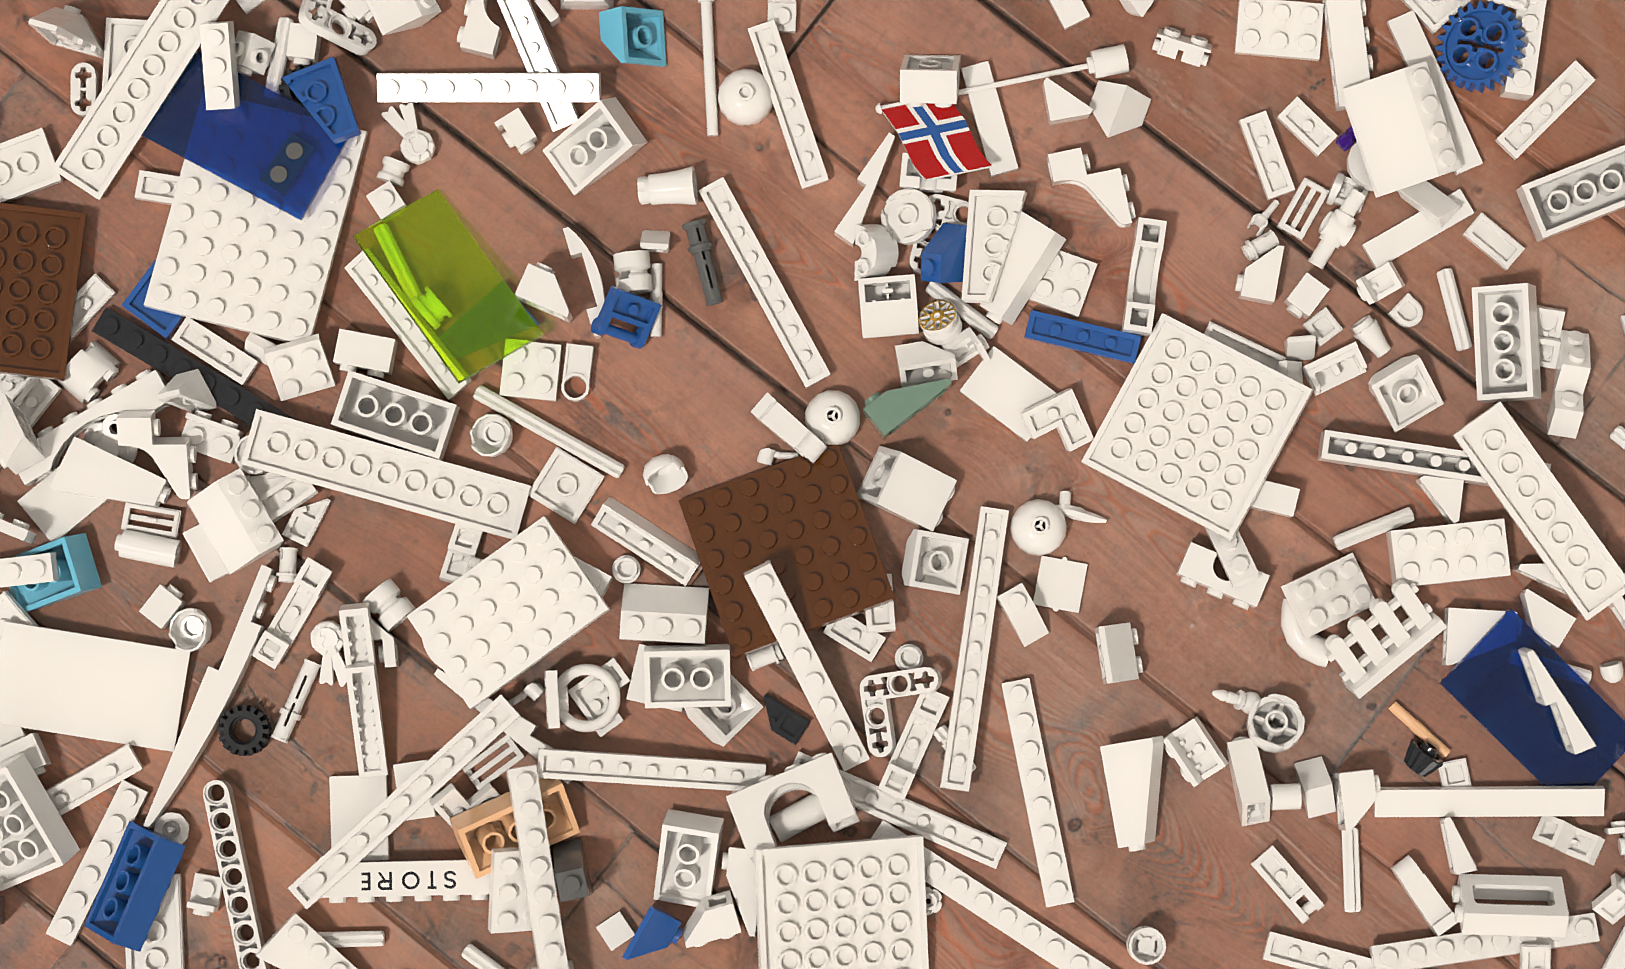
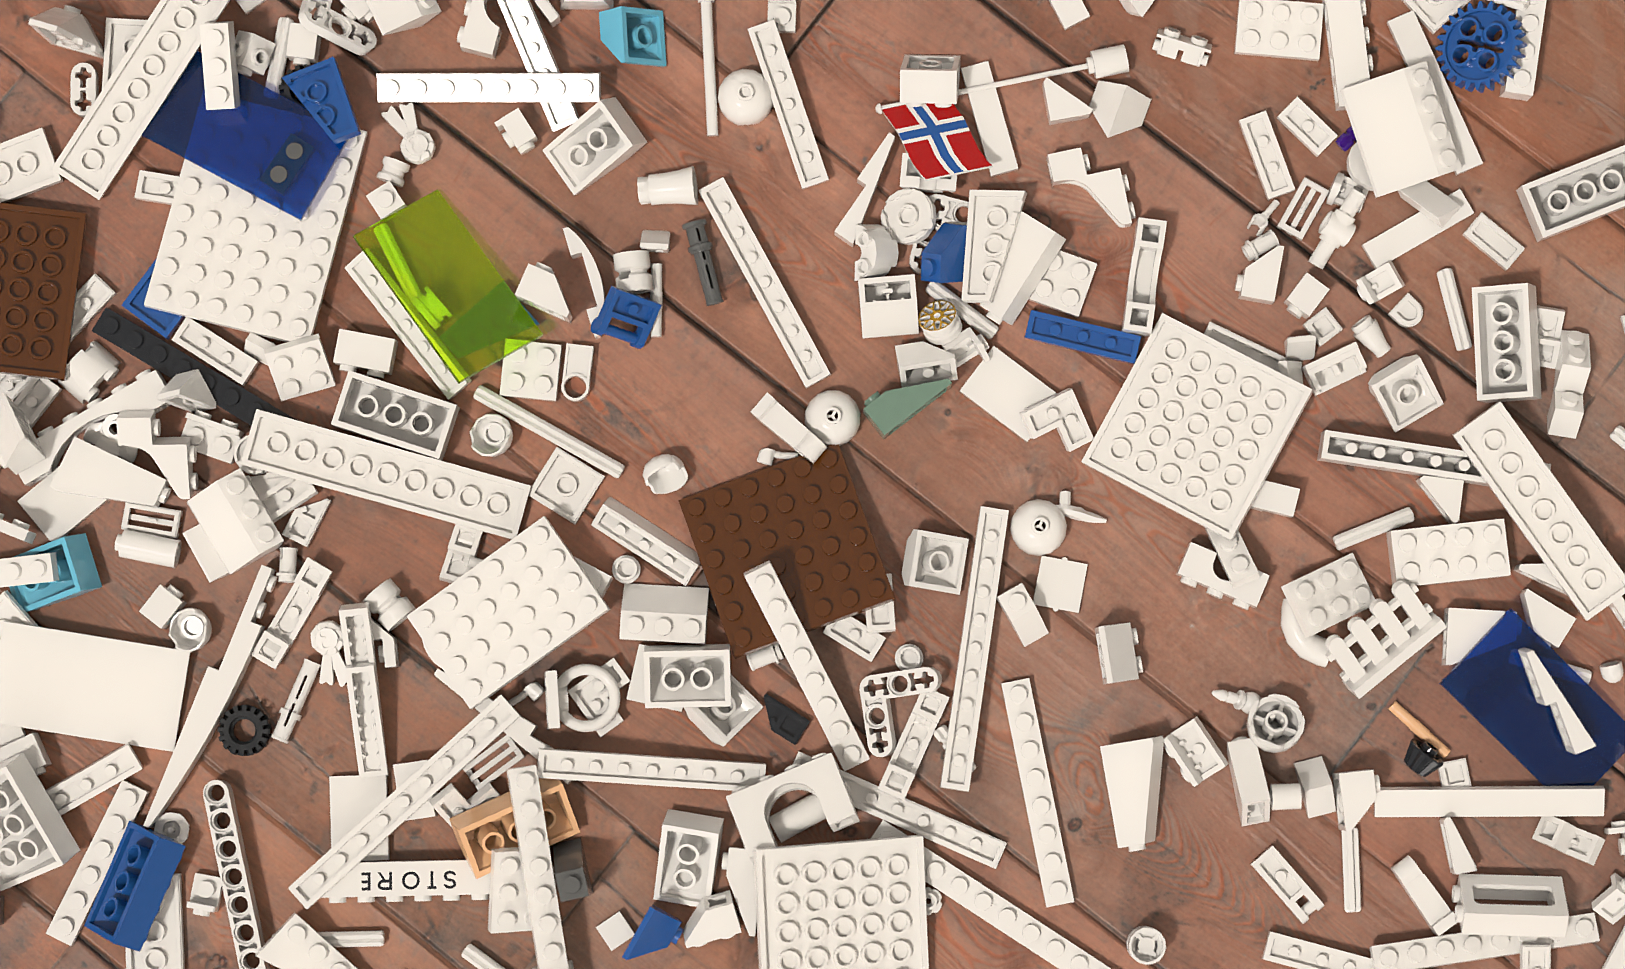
(907, 488): white slope -> none
(1545, 110): white plate -> none

